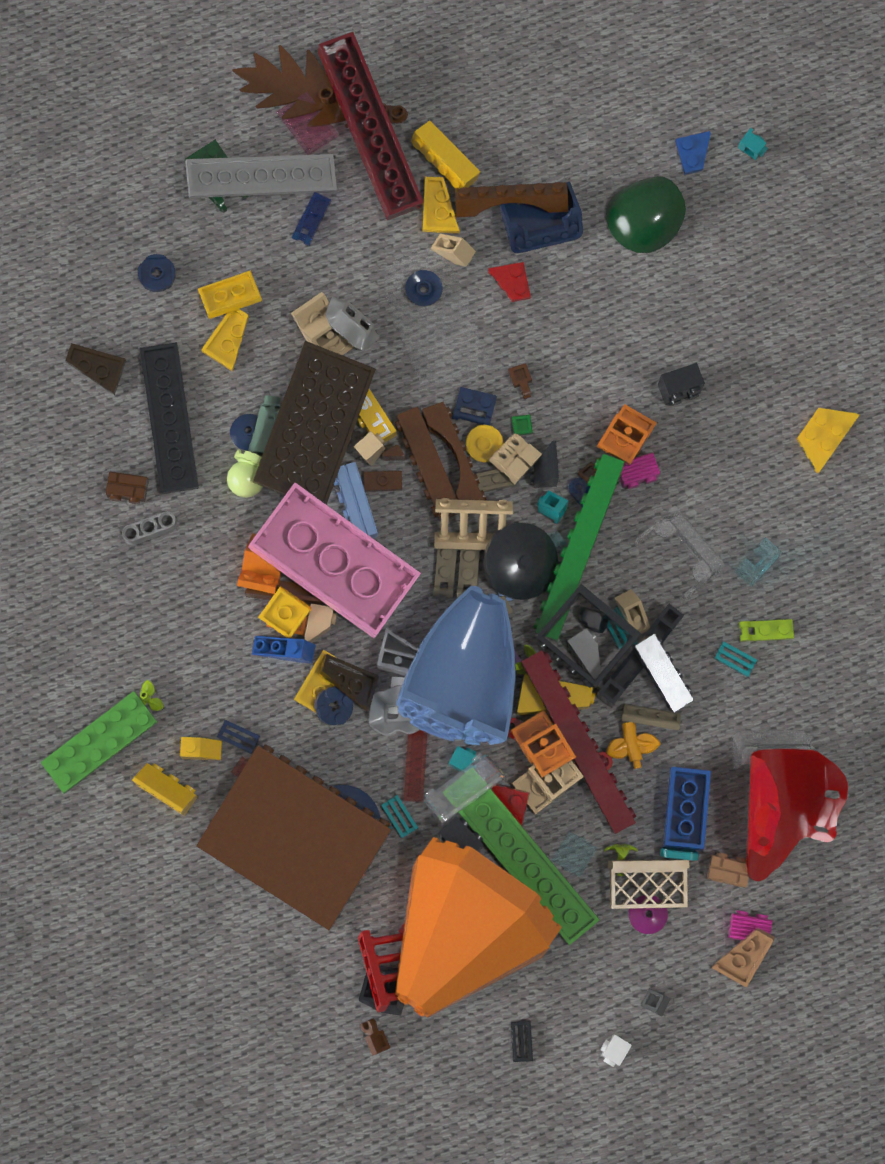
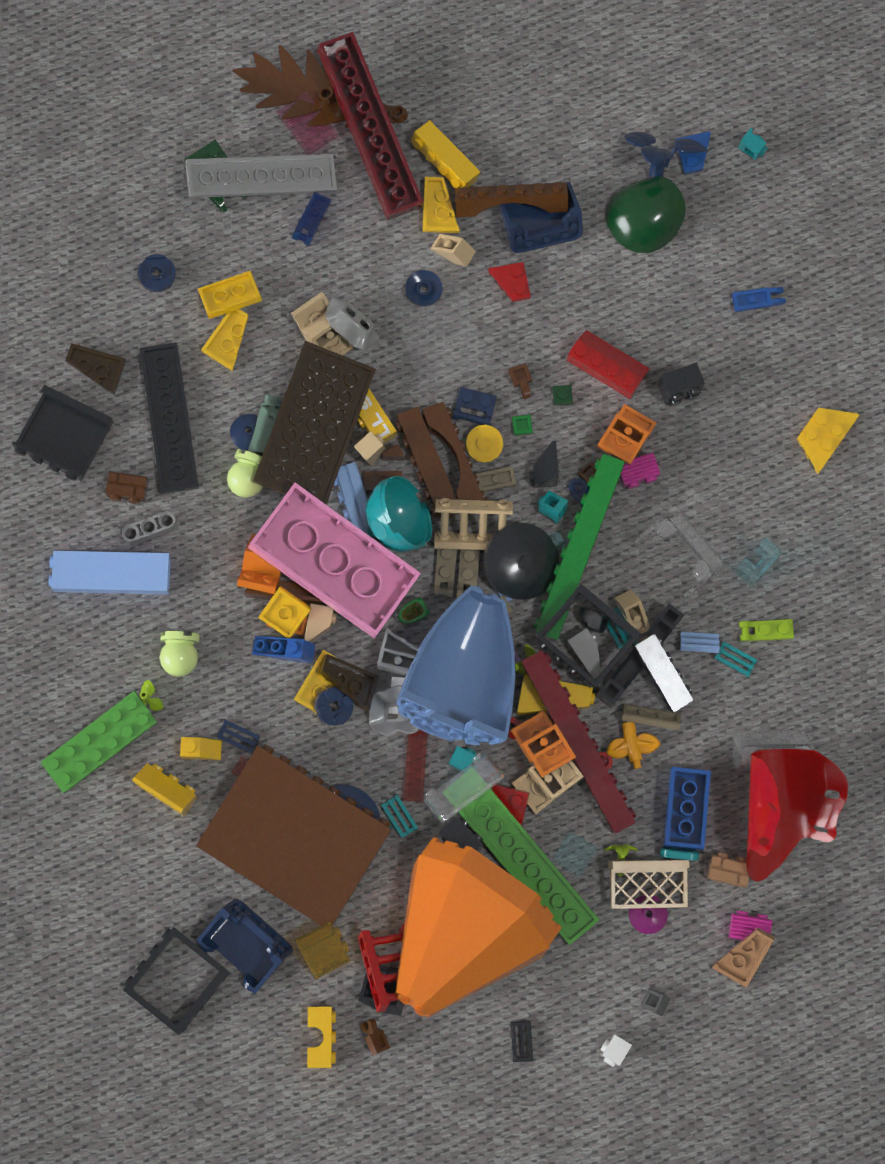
(63, 434): none -> black panel
(110, 572): none -> light blue brick
(144, 966): none -> black window
(179, 654): none -> yellowish green tile
(246, 943): none -> dark blue windscreen
(322, 1055): none -> yellow arch
(323, 949): none -> clear yellow piece
(398, 516): none -> teal rock
(413, 612): none -> rock
(515, 457): tan hips -> none
(562, 395): none -> dark green plate
(607, 364): none -> red slope
(657, 156): none -> dark blue plant
(697, 640): none -> light blue tile
(756, 299): none -> blue hinge

